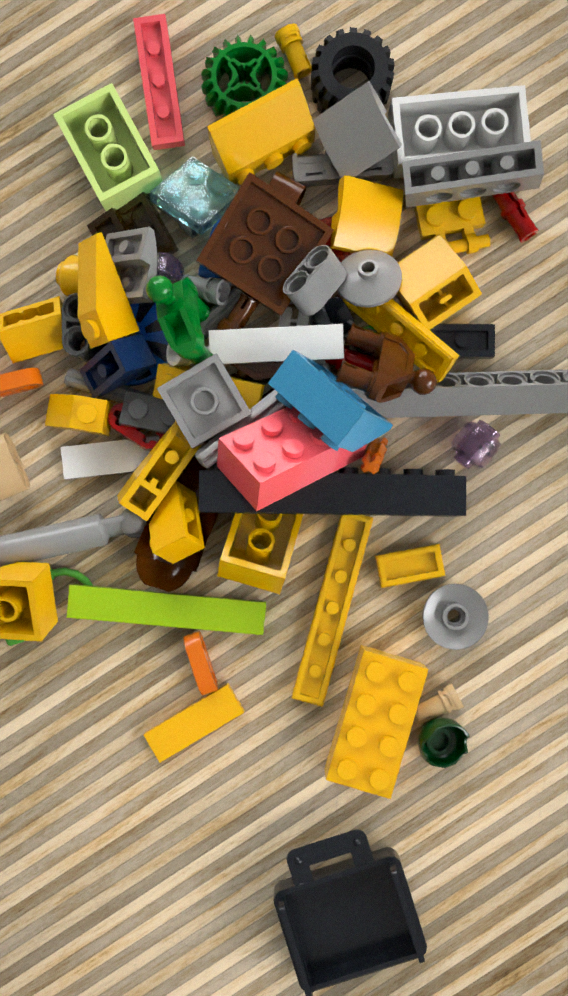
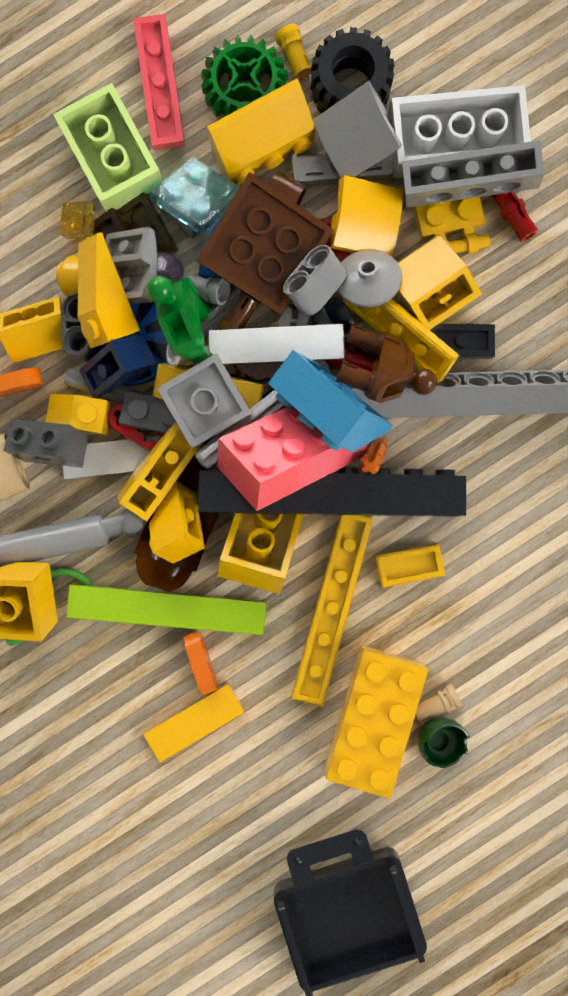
(46, 443): none -> dark grey brick
(77, 219): none -> clear yellow plate
(471, 620): light grey dish -> none
(476, 444): head -> none

